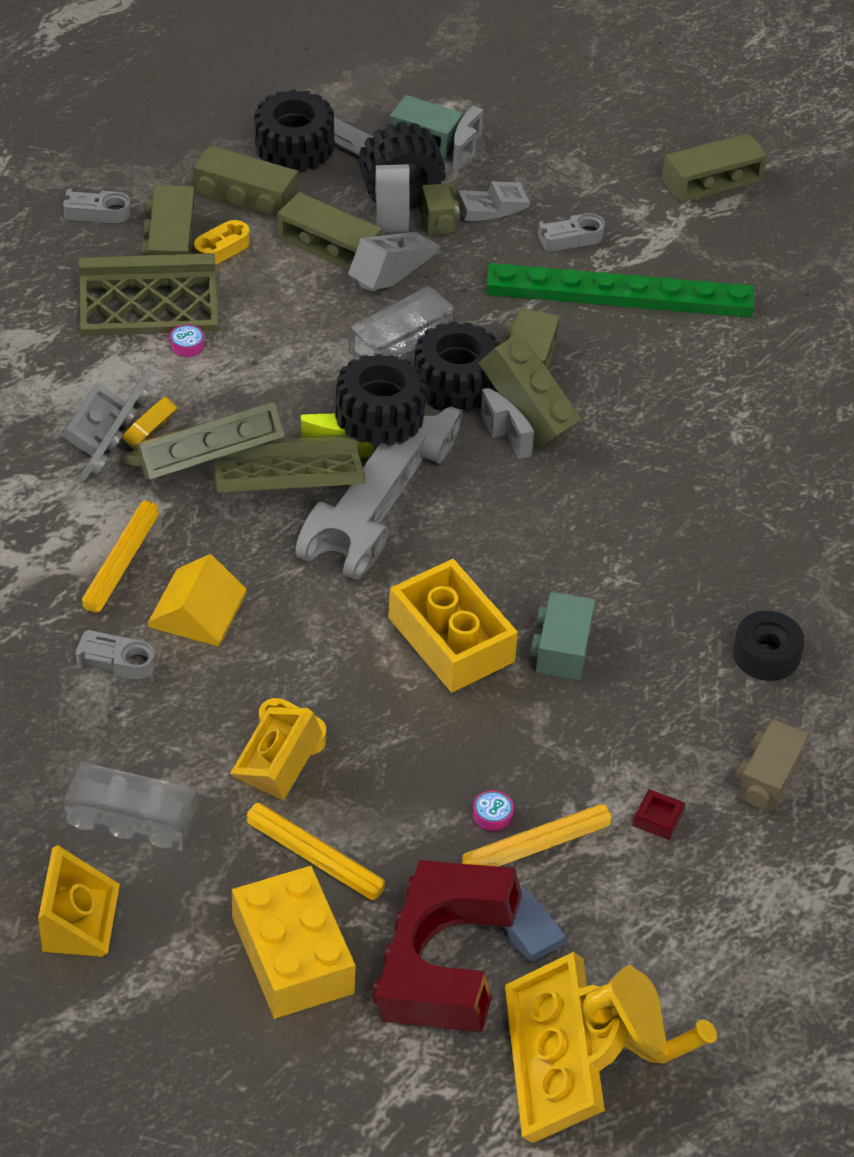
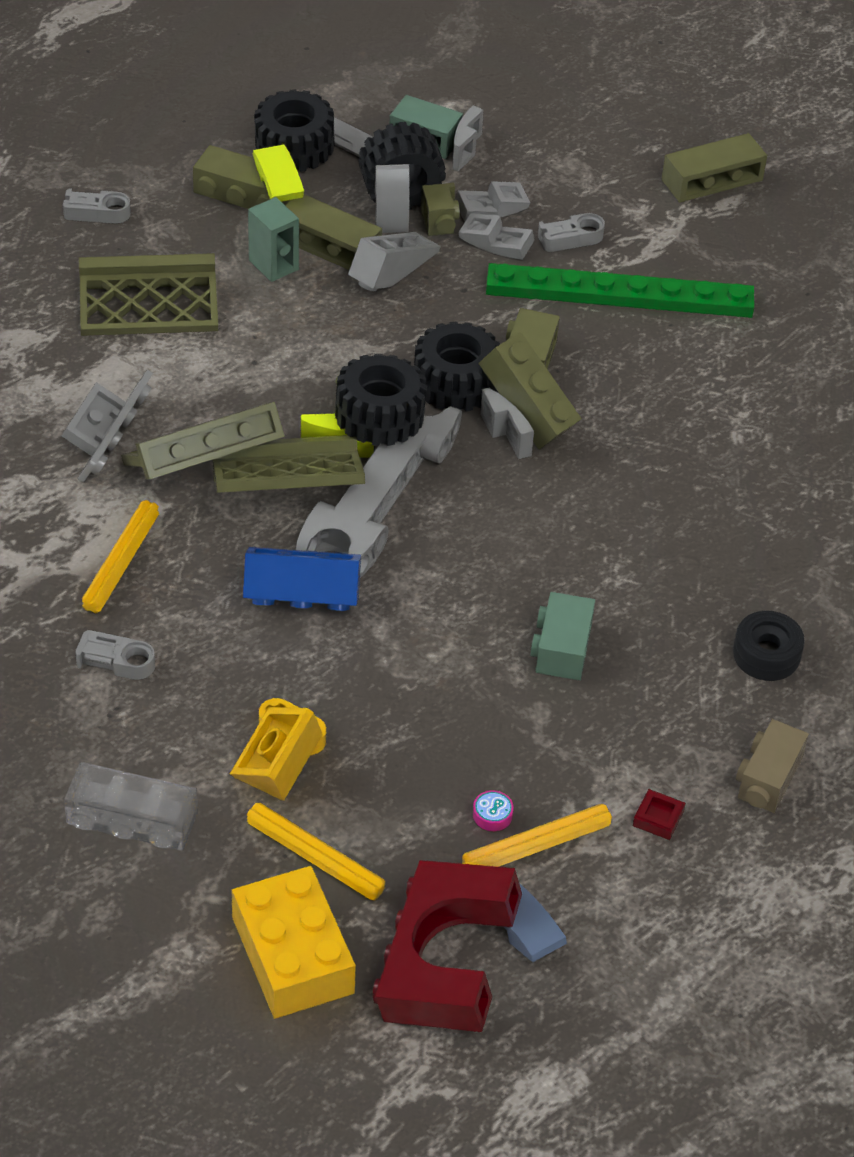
(76, 907): yellow slope -> none
(150, 422): yellow beam -> none
(171, 221): olive brick -> none
(187, 340): tile -> none
(199, 602): yellow slope -> none
(224, 240): yellow beam -> none
(273, 239): none -> sand green brick
(278, 173): none -> neon yellow slope
(302, 577): none -> blue brick
(400, 325): clear brick -> none
(452, 625): yellow brick -> none
(489, 235): none -> light grey slope
(573, 1031): yellow plate -> none

